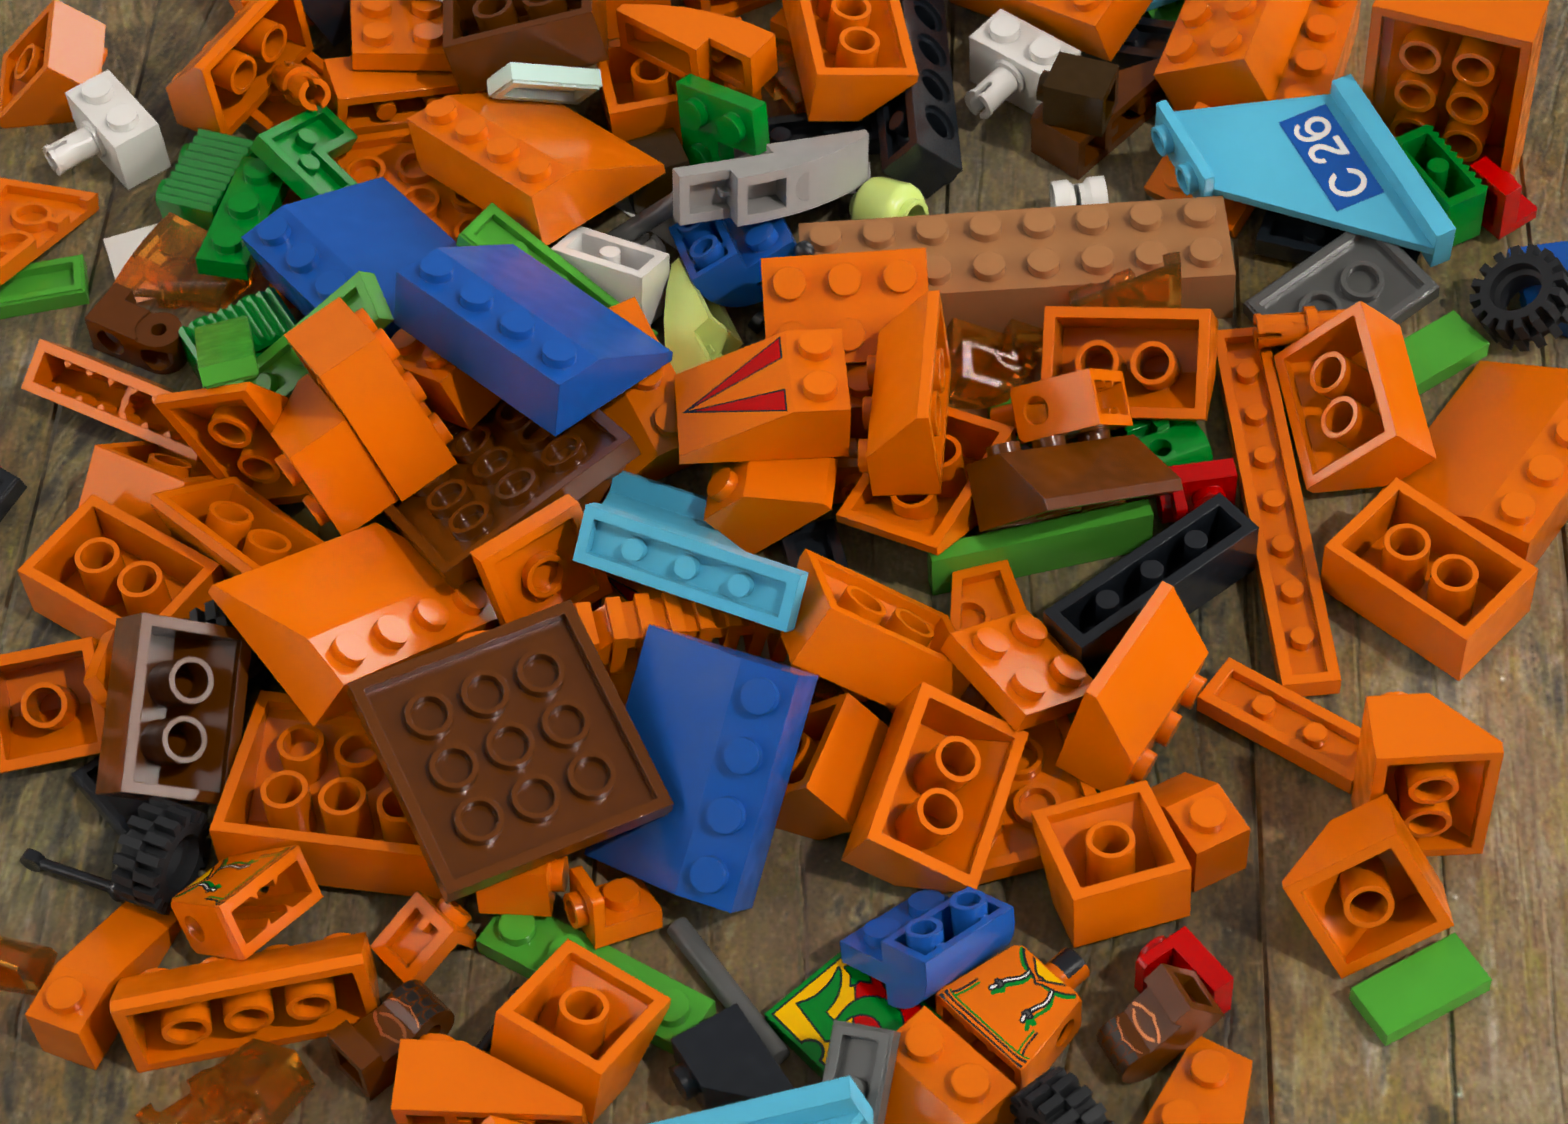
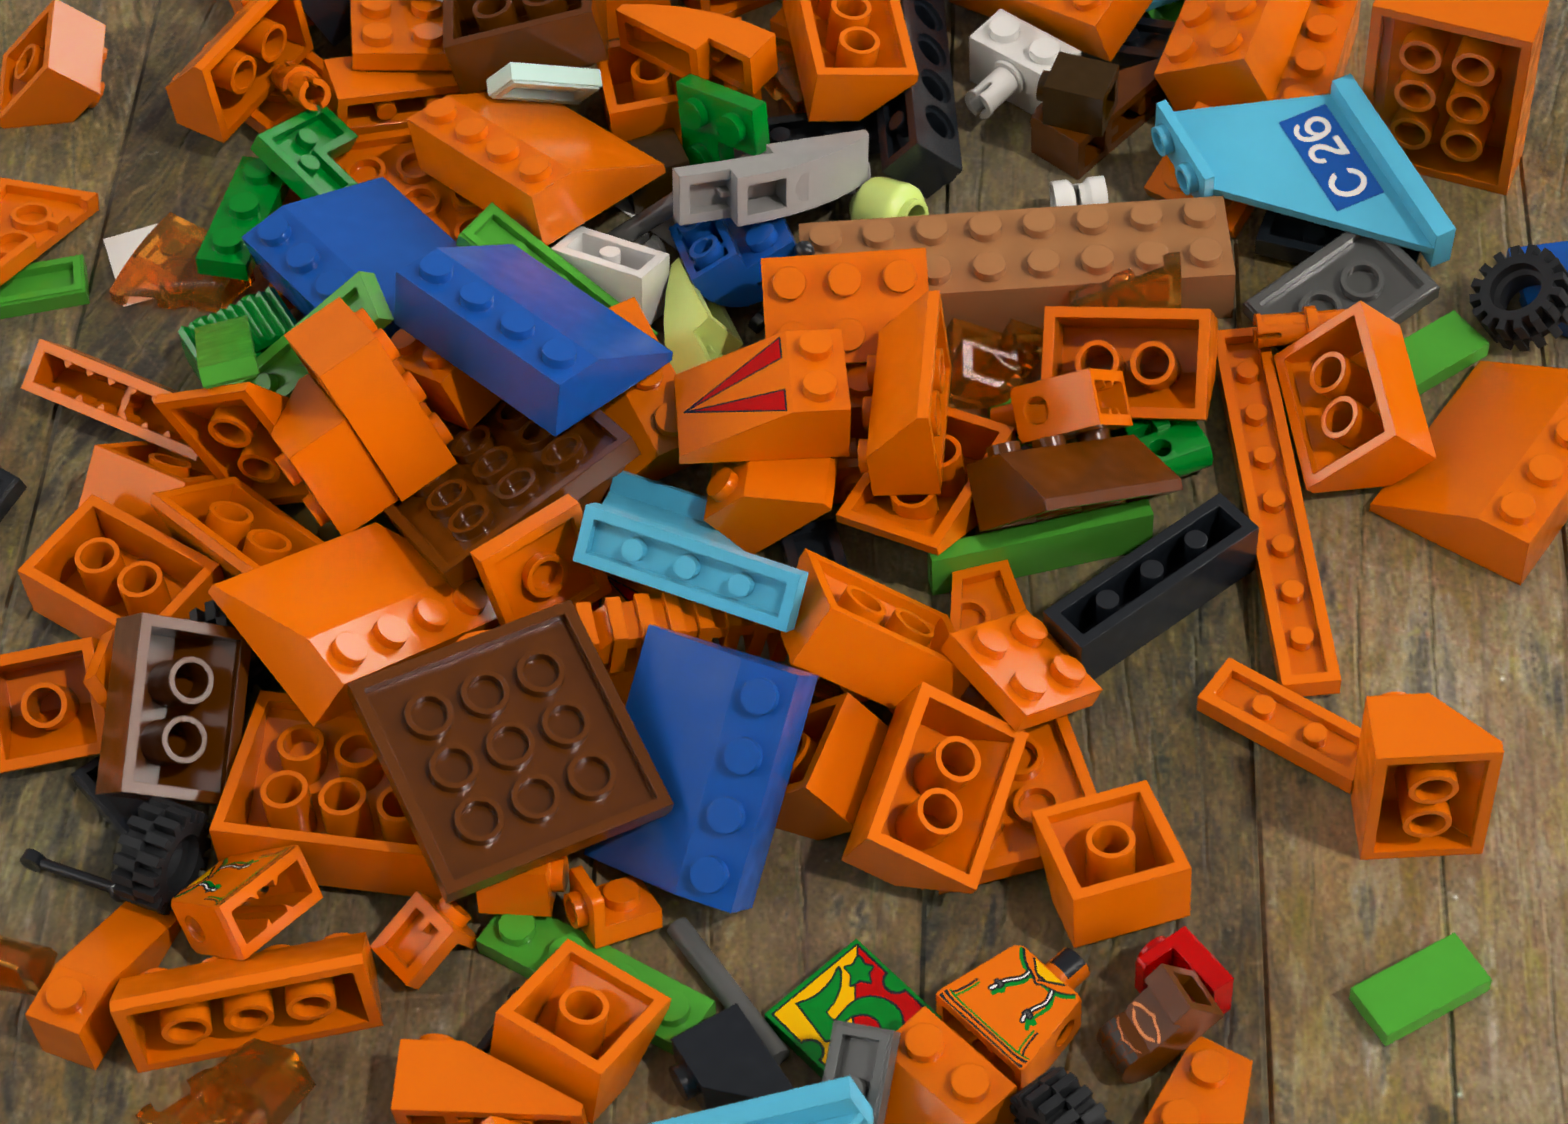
(114, 129): white brick -> none
(135, 333): reddish brown leg -> none
(202, 176): green brick -> none
(371, 1046): reddish brown leg -> none
(929, 942): blue brick -> none
(1137, 696): orange slope -> none
(1199, 483): red bracket -> none
(1205, 826): orange slope -> none
(1367, 888): orange slope -> none
(1428, 578): orange brick -> none
(1448, 180): green brick -> none
(1504, 205): red bracket -> none

